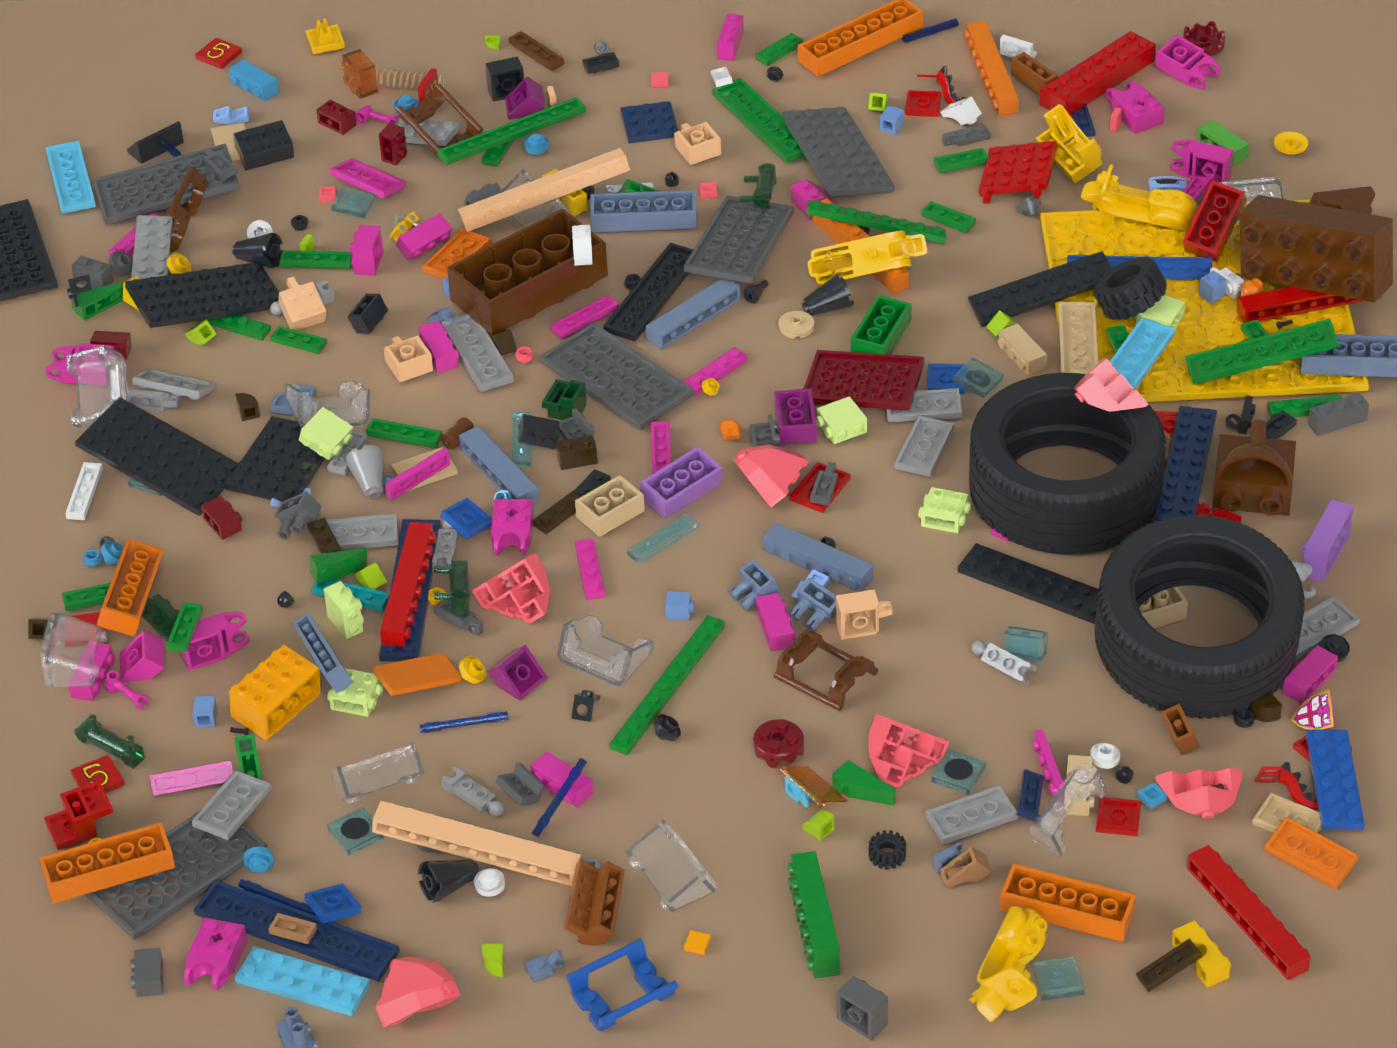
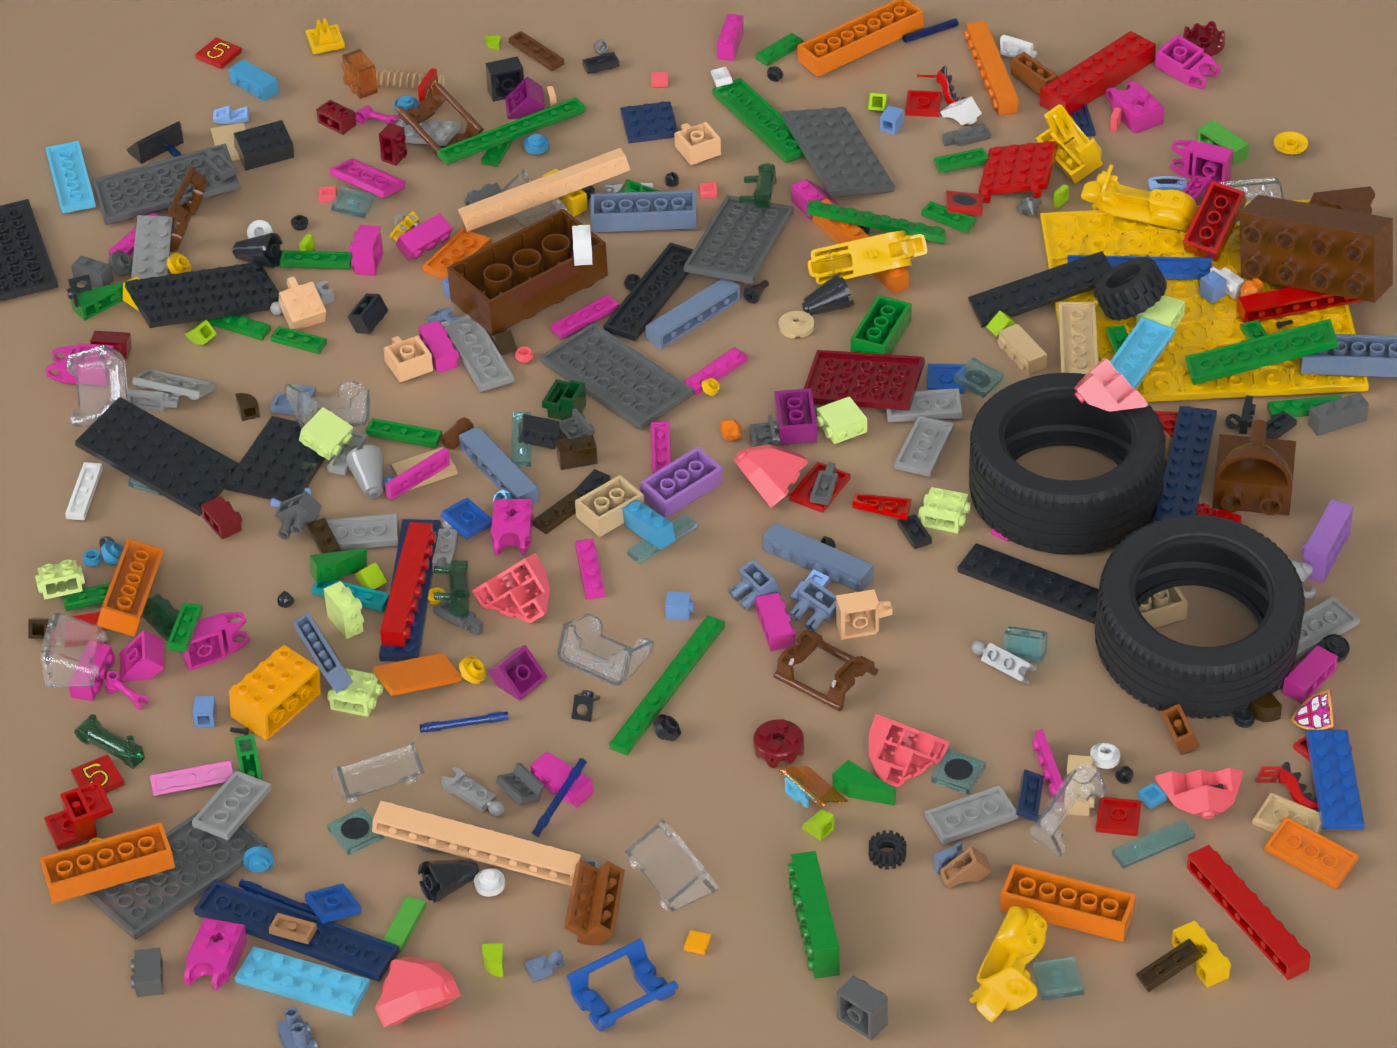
(59, 579): none -> yellowish green brick
(405, 922): none -> bright green tile
(648, 524): none -> dark azure brick
(884, 505): none -> red wing
(915, 532): none -> black plate
(963, 202): none -> red tile
(1061, 196): none -> lime tile
(1153, 843): none -> clear light blue tile

